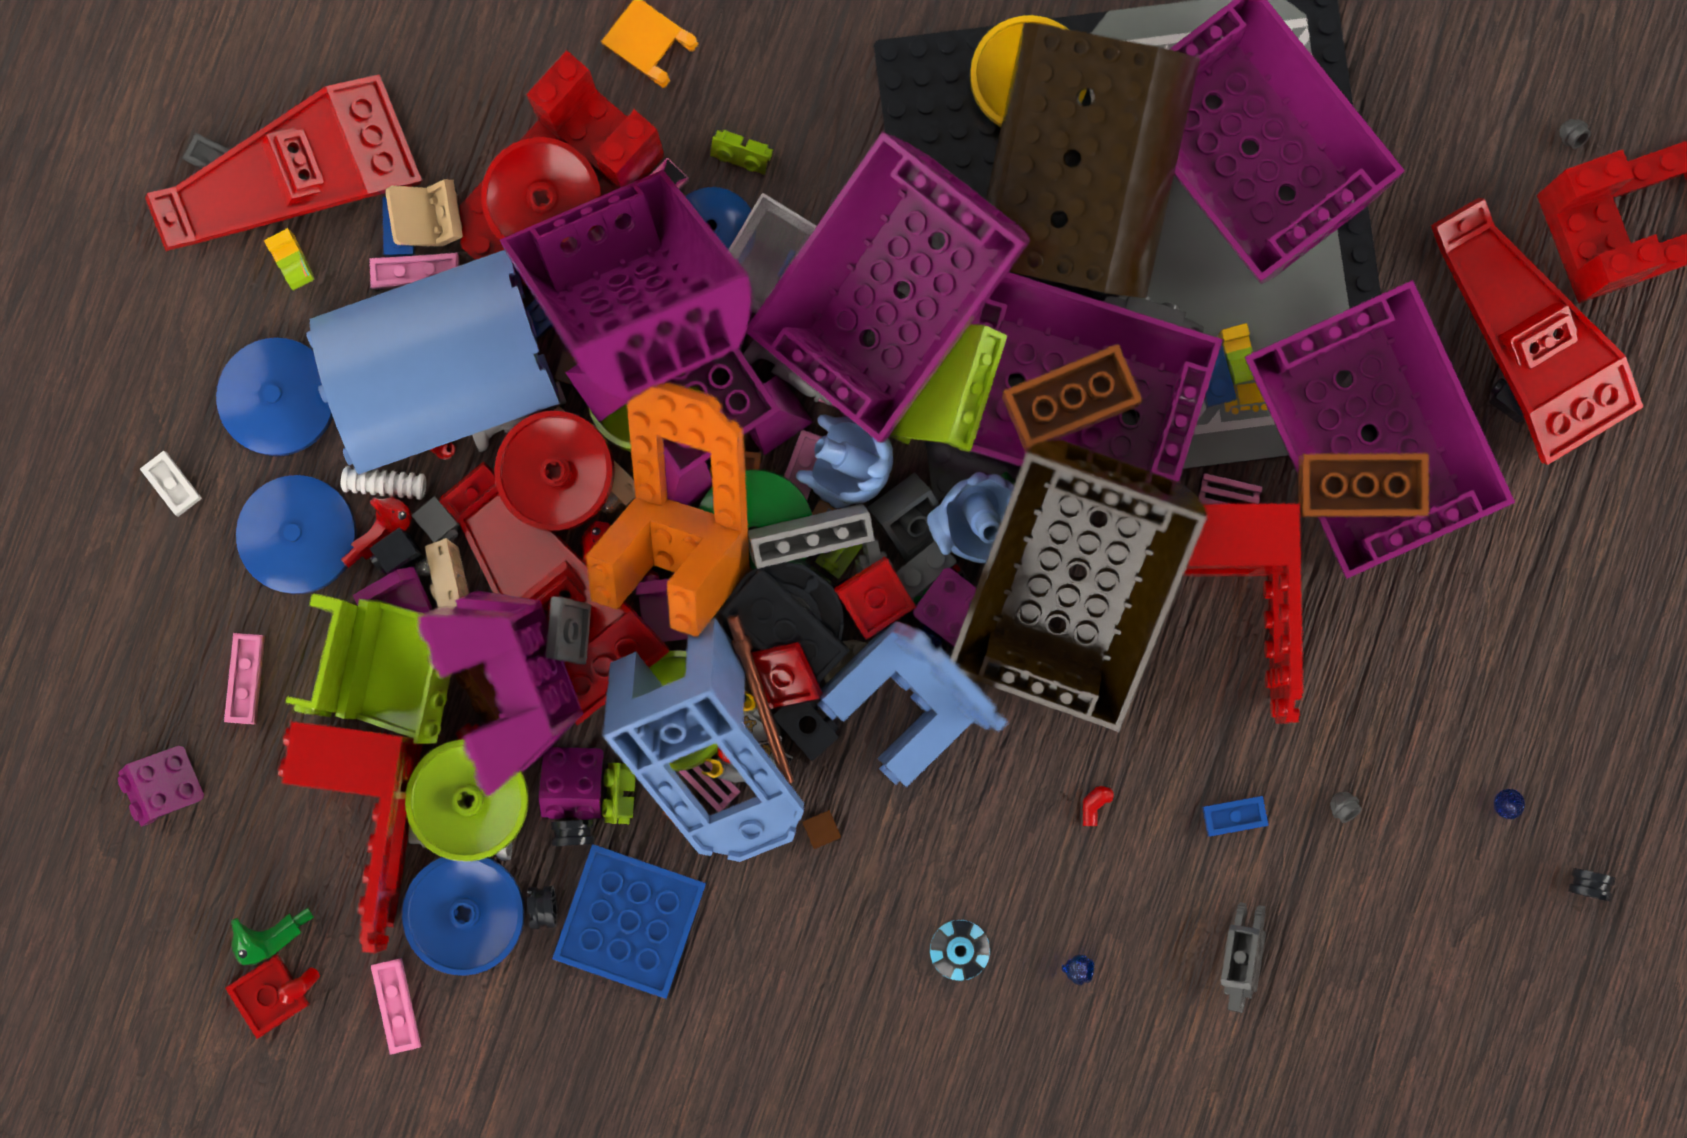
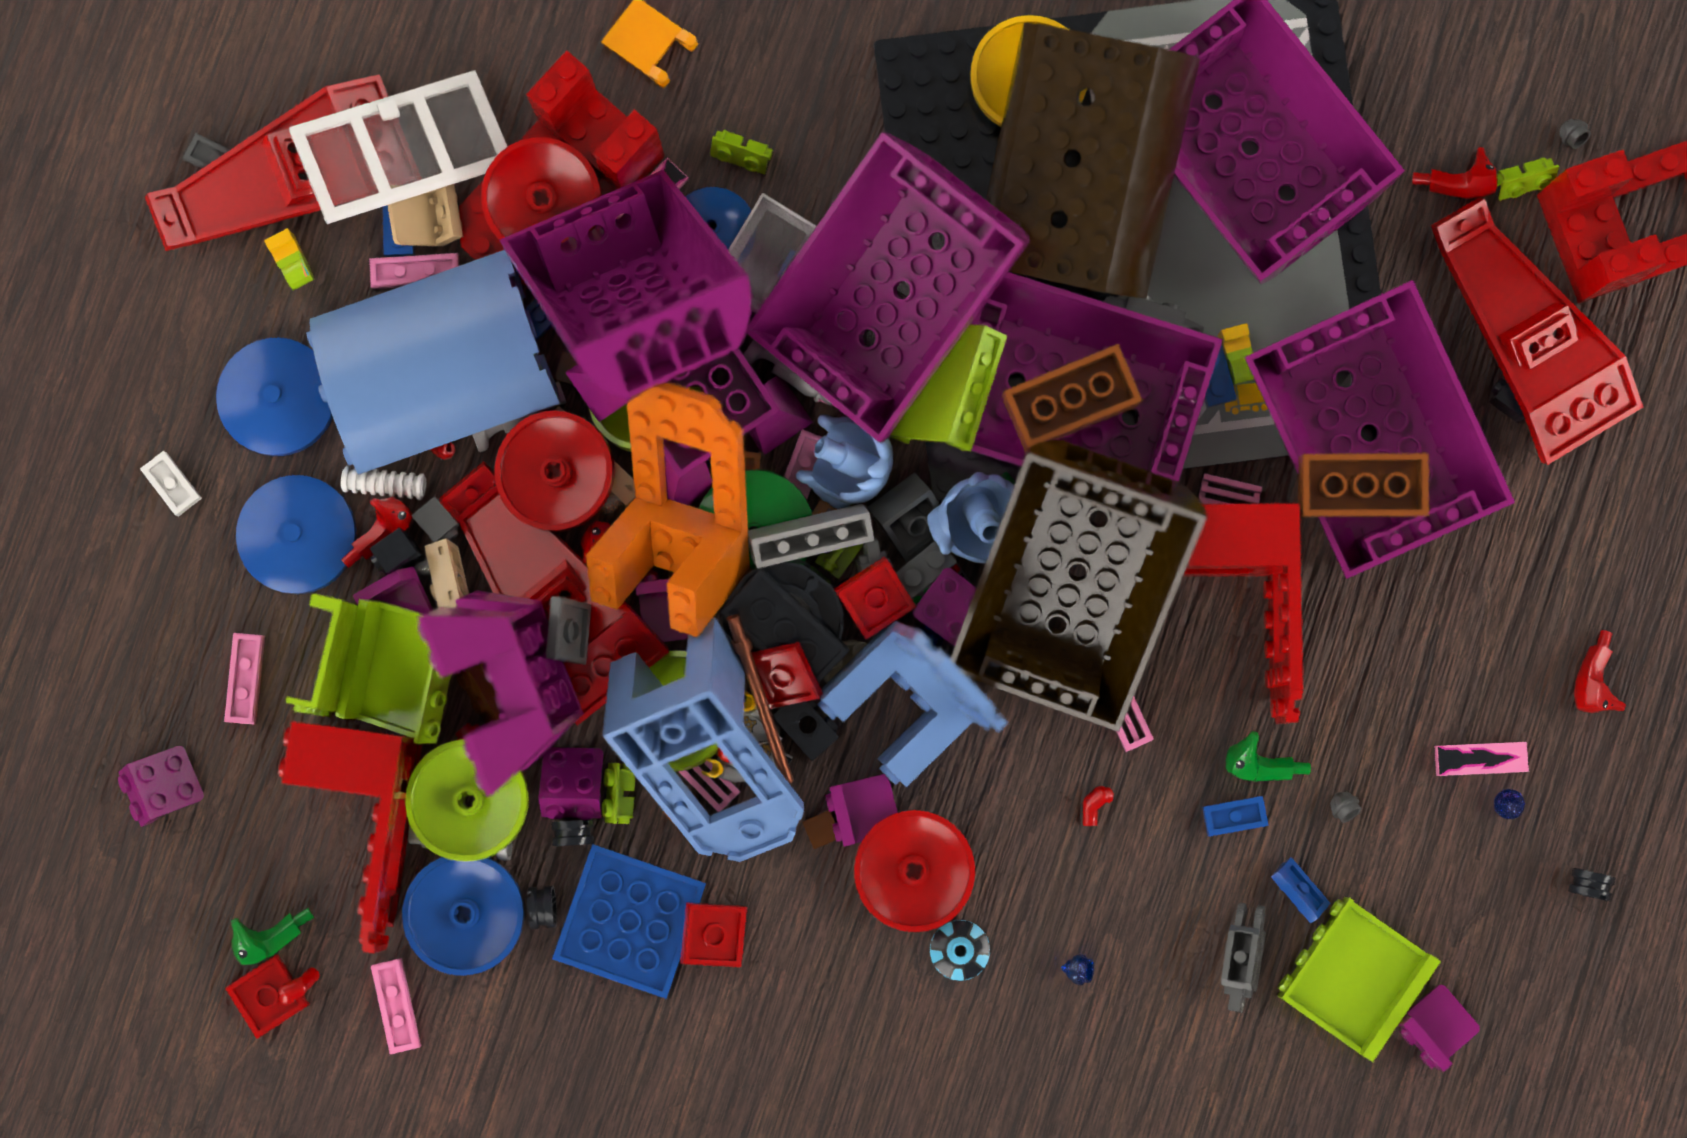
(399, 146): none -> door
(713, 934): none -> red tile
(860, 807): none -> magenta bracket
(914, 871): none -> red dish
(1143, 725): none -> bright pink tile
(1247, 765): none -> green animal
(1300, 890): none -> blue plate
(1357, 978): none -> lime panel
(1438, 1027): none -> magenta bracket
(1475, 183): none -> red animal
(1481, 758): none -> tile
(1537, 176): none -> lime hinge
(1590, 691): none -> red animal

